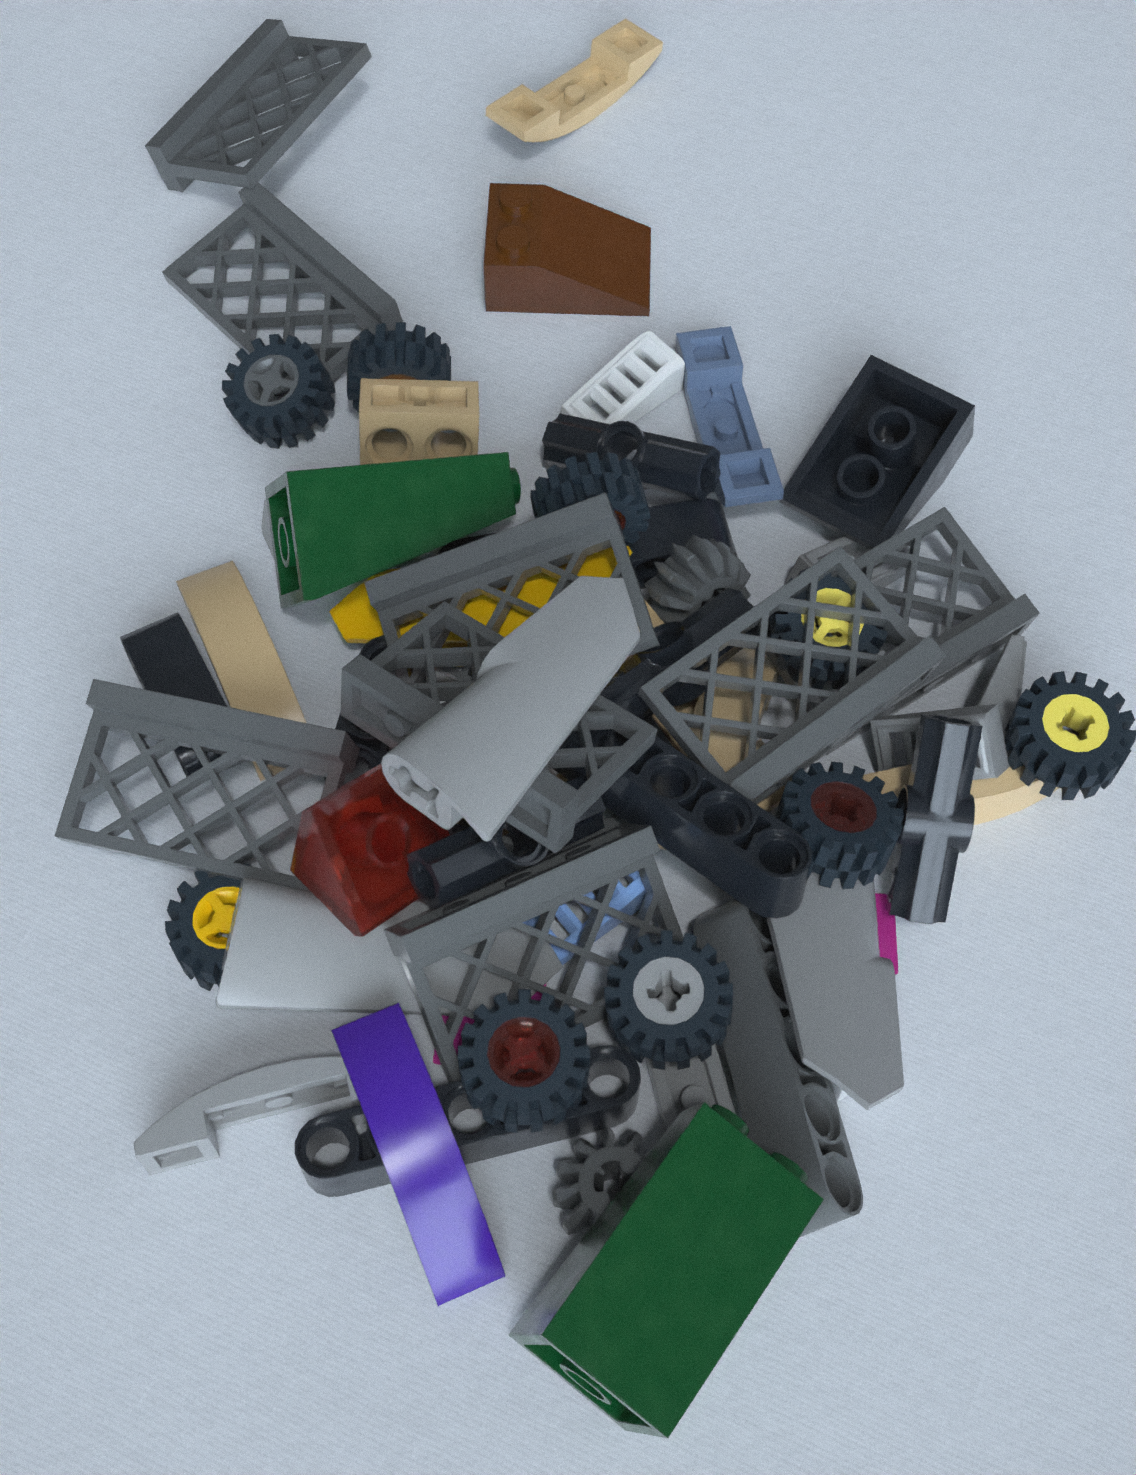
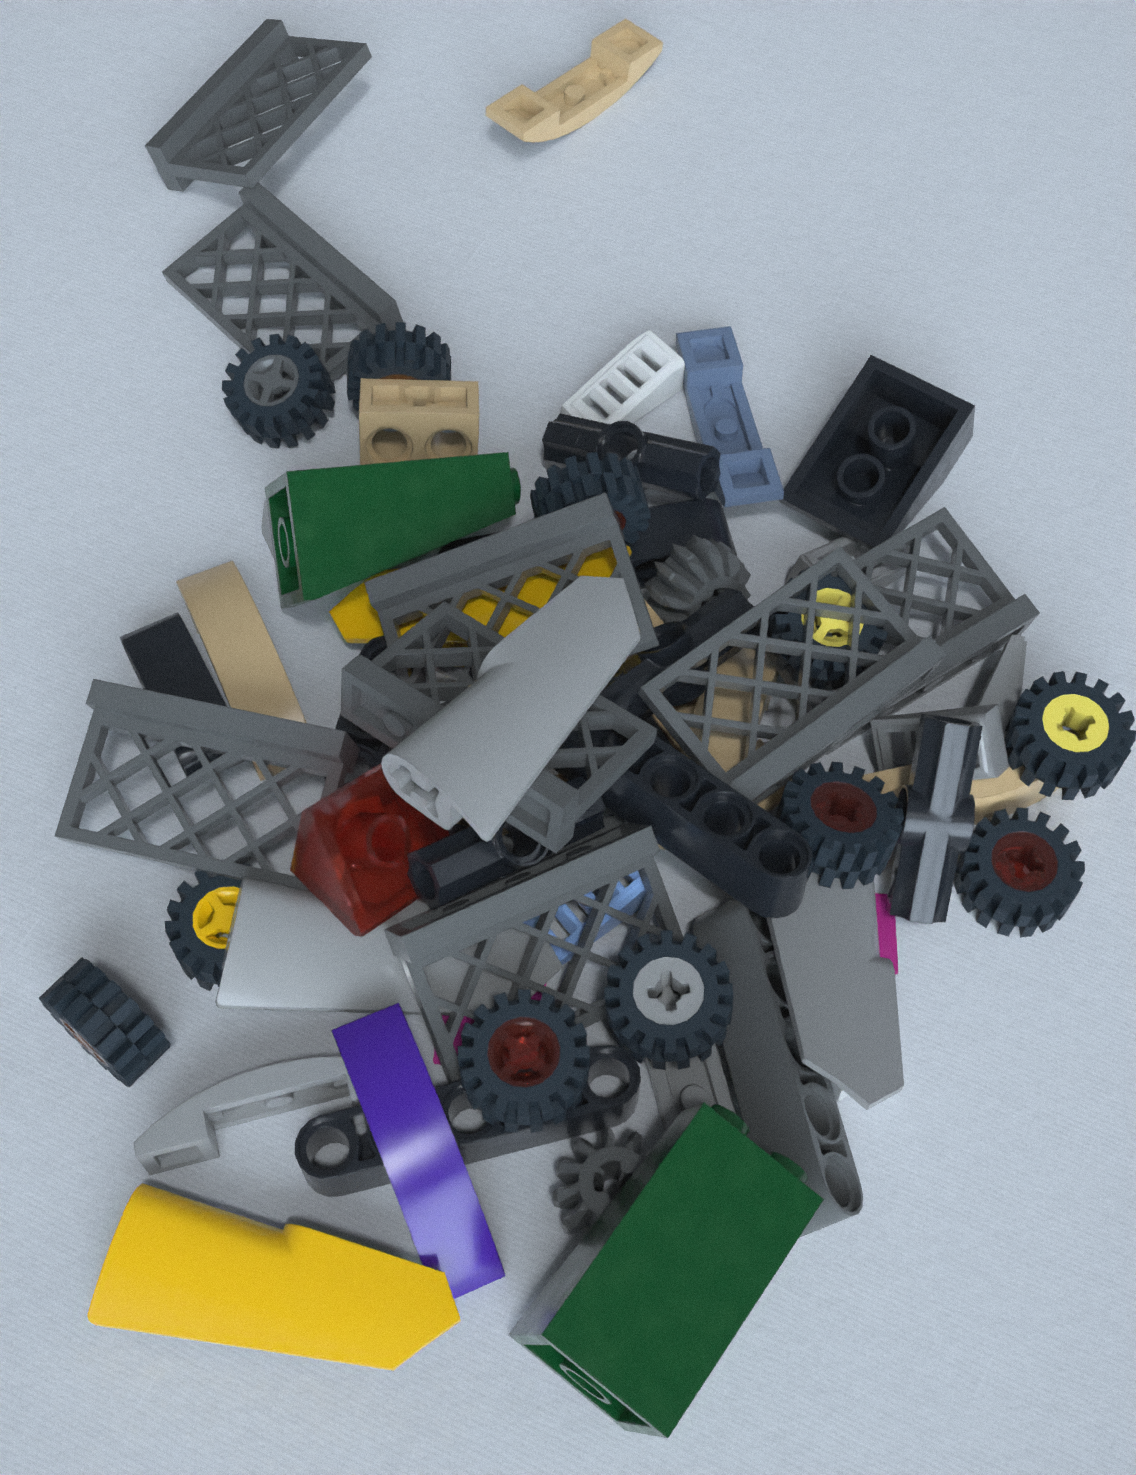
(105, 1021): none -> black wheel
(265, 1288): none -> yellow panel
(563, 255): reddish brown slope -> none
(1004, 889): none -> black wheel

